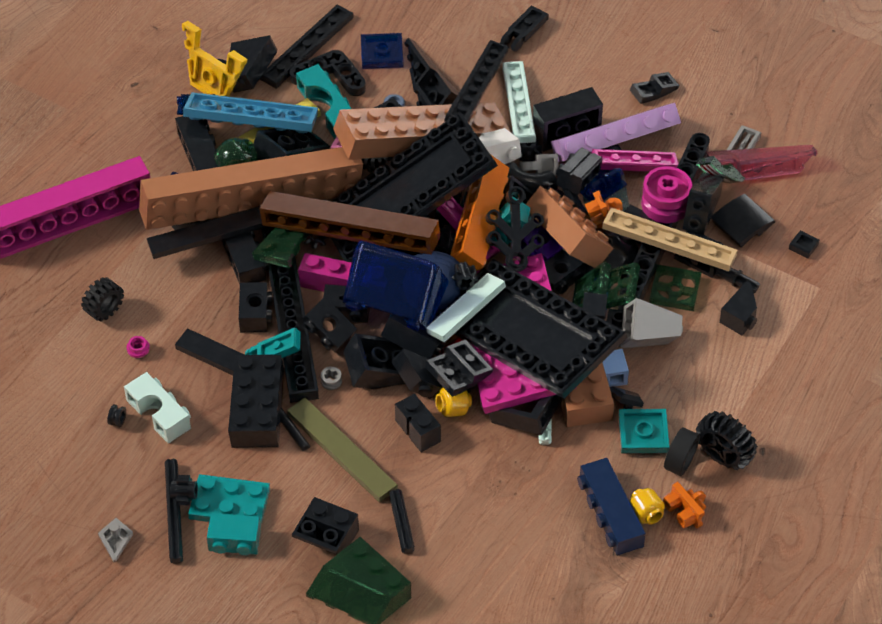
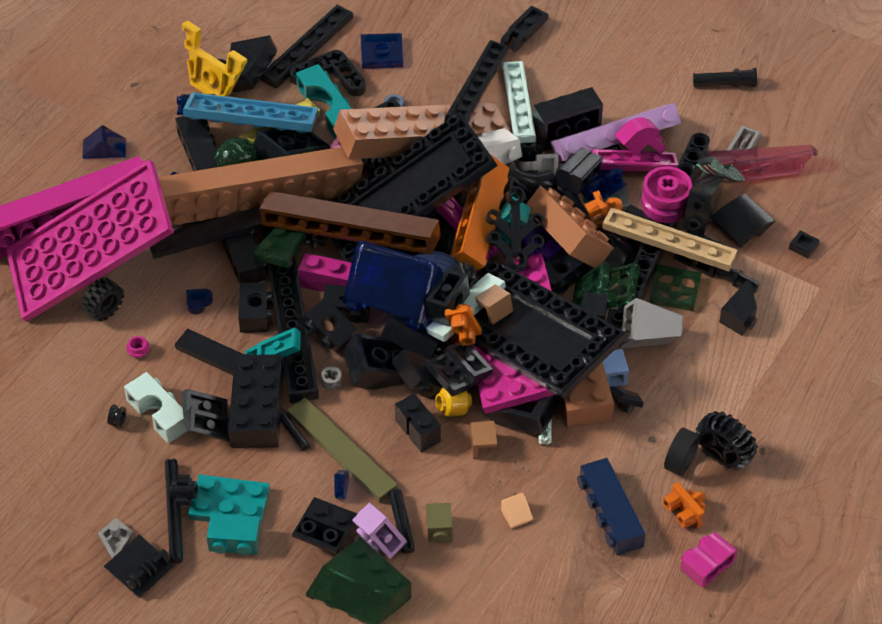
(89, 240): none -> dark pink plate
(104, 144): none -> clear blue slope
(139, 565): none -> black hinge
(198, 299): none -> clear blue tile
(205, 414): none -> black slope
(341, 484): none -> clear blue tile
(379, 531): none -> lavender brick
(427, 79): black wedge -> none
(439, 522): none -> olive brick
(447, 294): none -> black brick
(463, 323): none -> orange hips
(482, 436): none -> medium nougat panel
(497, 303): none -> medium nougat panel
(516, 510): none -> light nougat slope
(638, 134): none -> dark pink brick
(643, 431): teal plate -> none
(647, 506): yellow head -> none
(655, 88): black slope -> none
(708, 559): none -> dark pink brick
(736, 77): none -> black pin

